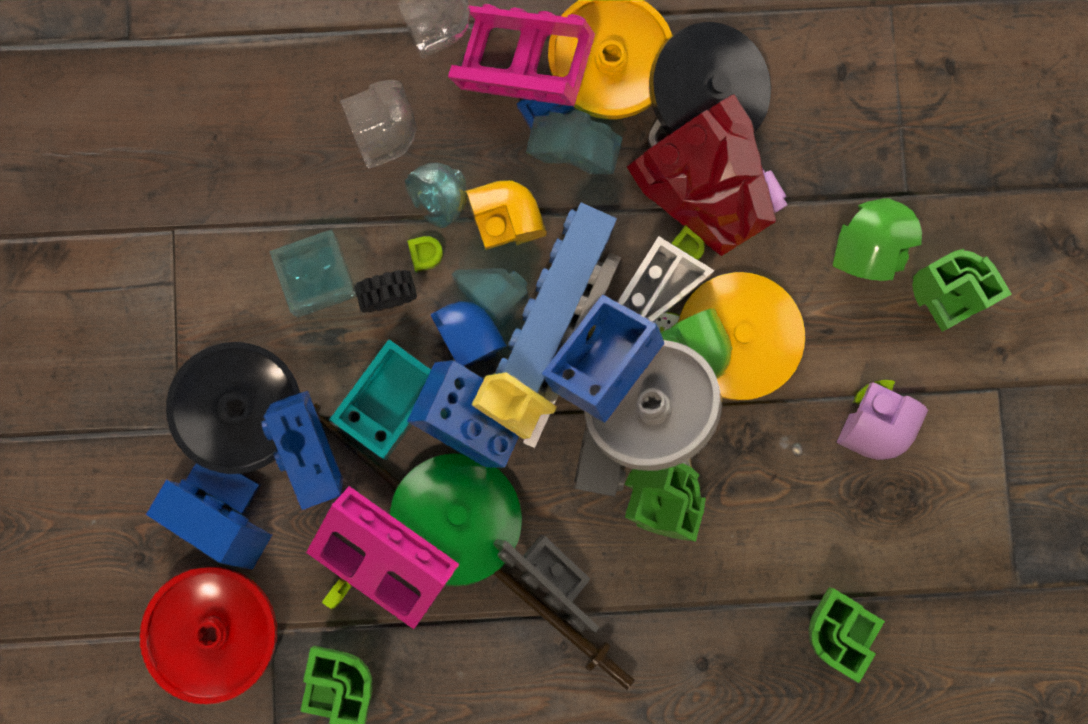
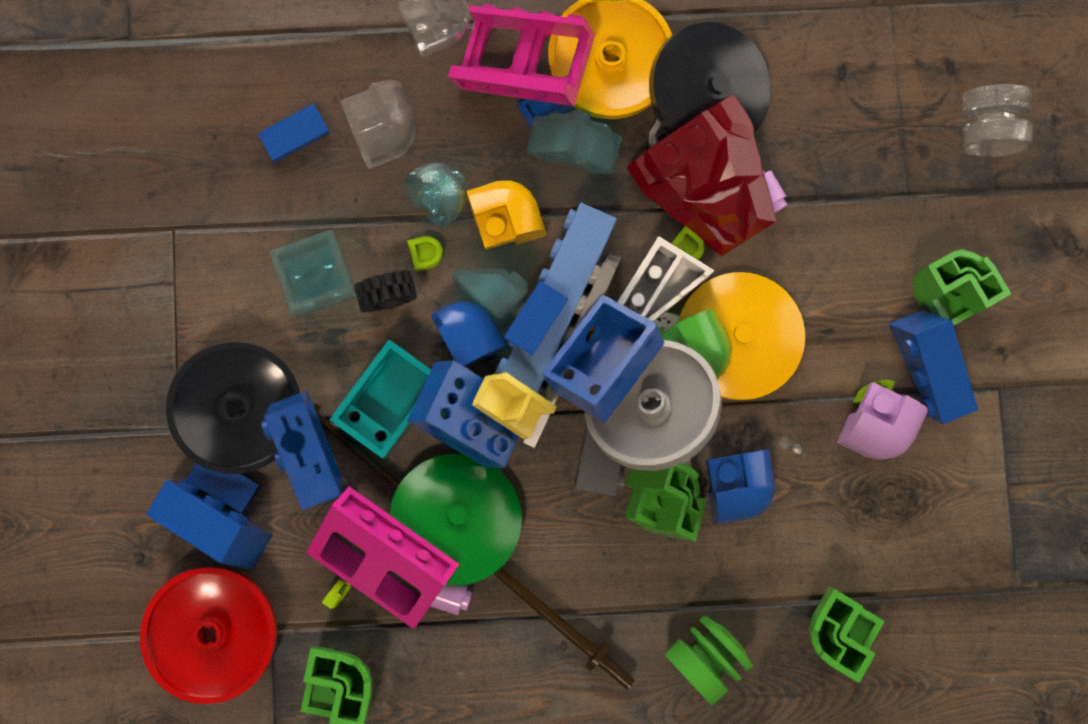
(293, 133): none -> blue tile
(452, 599): none -> lavender brick
(536, 318): none -> blue tile
(553, 573): dark grey bracket -> none
(709, 659): none -> bright green wheel
(740, 486): none -> blue brick
(877, 240): bright green brick -> none
(935, 365): none -> blue wedge
(997, 120): none -> clear wheel

